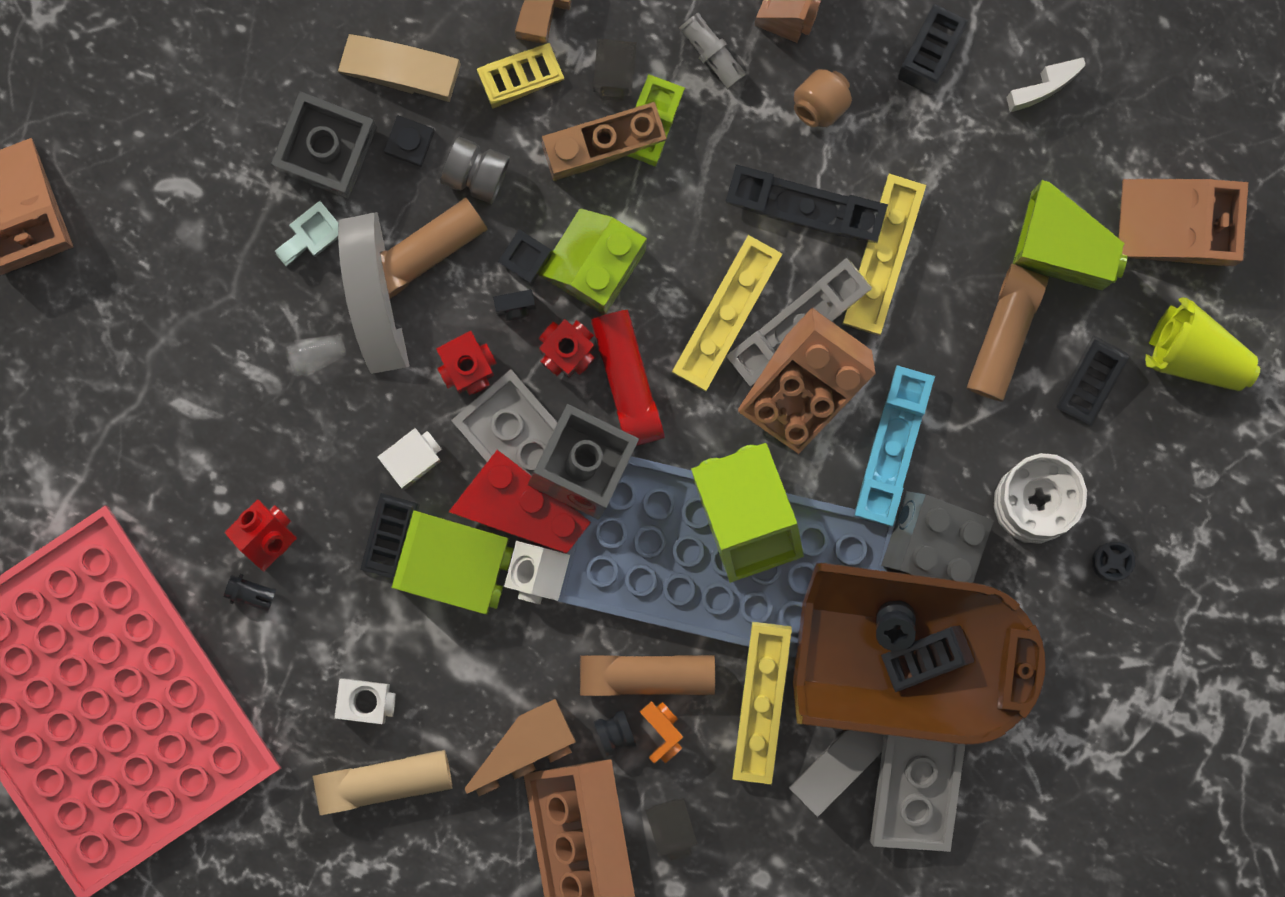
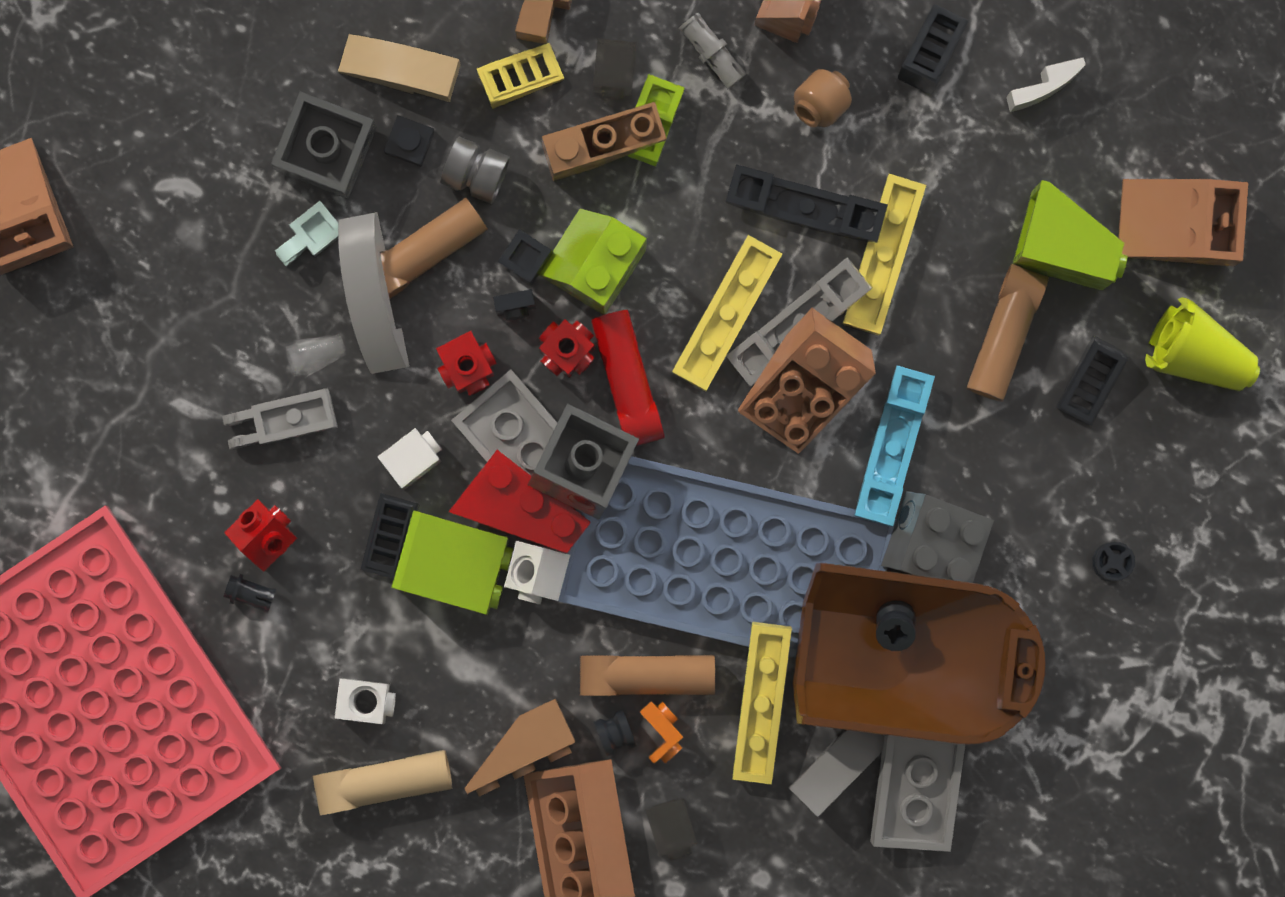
(284, 418): none -> light grey hinge
(748, 511): lime slope -> none
(959, 648): black slope -> none
(1052, 480): white wheel -> none

